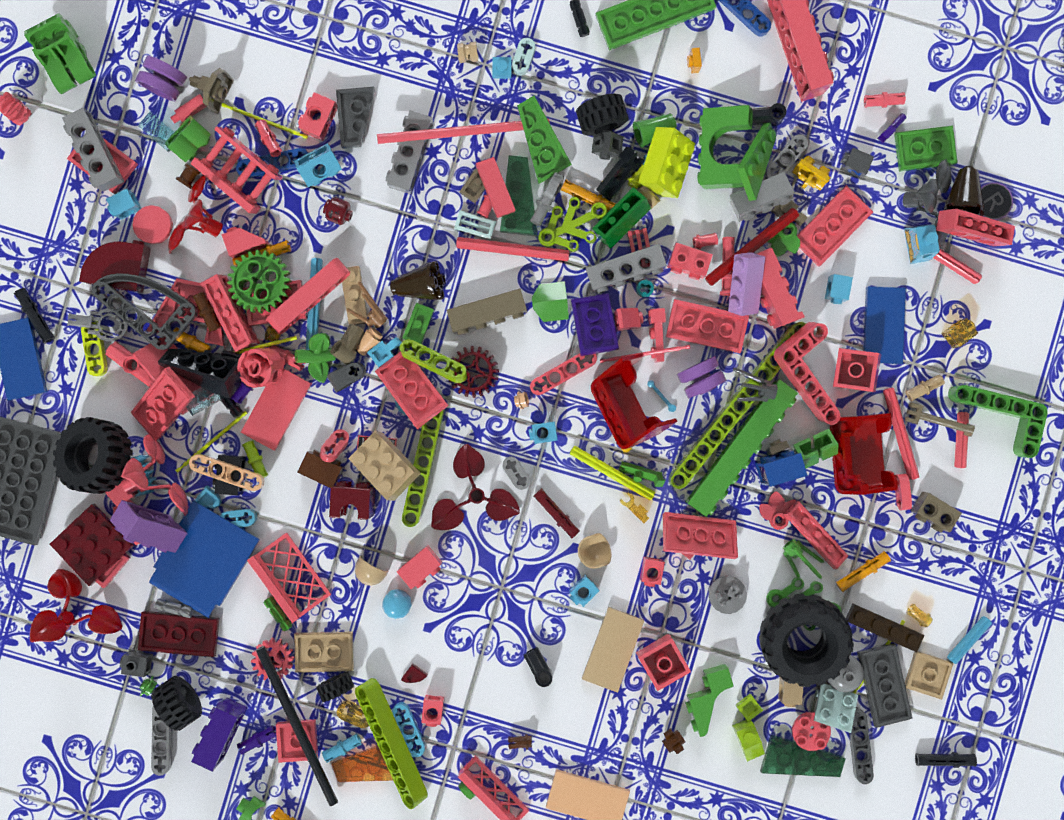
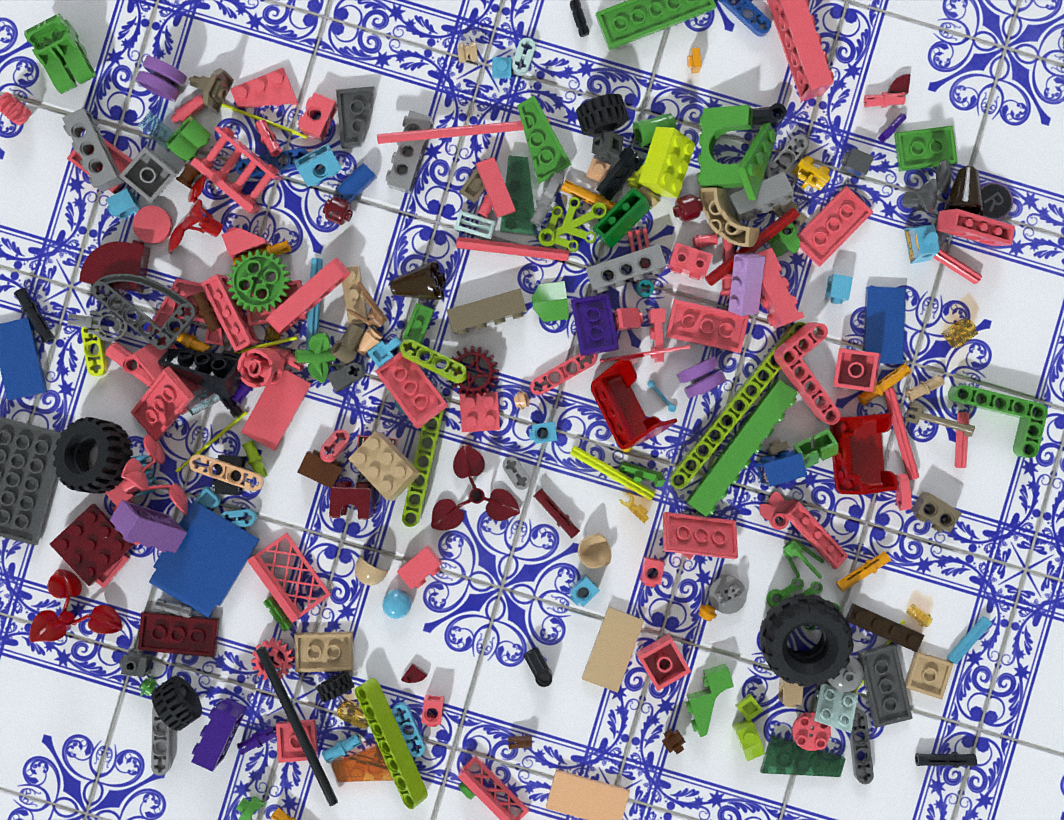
(148, 174): none -> light grey brick
(265, 91): none -> coral wing
(356, 183): none -> blue brick
(479, 412): none -> coral plate
(597, 170): none -> light nougat plate
(687, 208): none -> dark red head
(707, 612): none -> light orange plate
(723, 220): none -> tan brick
(766, 389): dark grey plant -> none
(884, 384): none -> light orange pin
(900, 84): none -> dark red tile

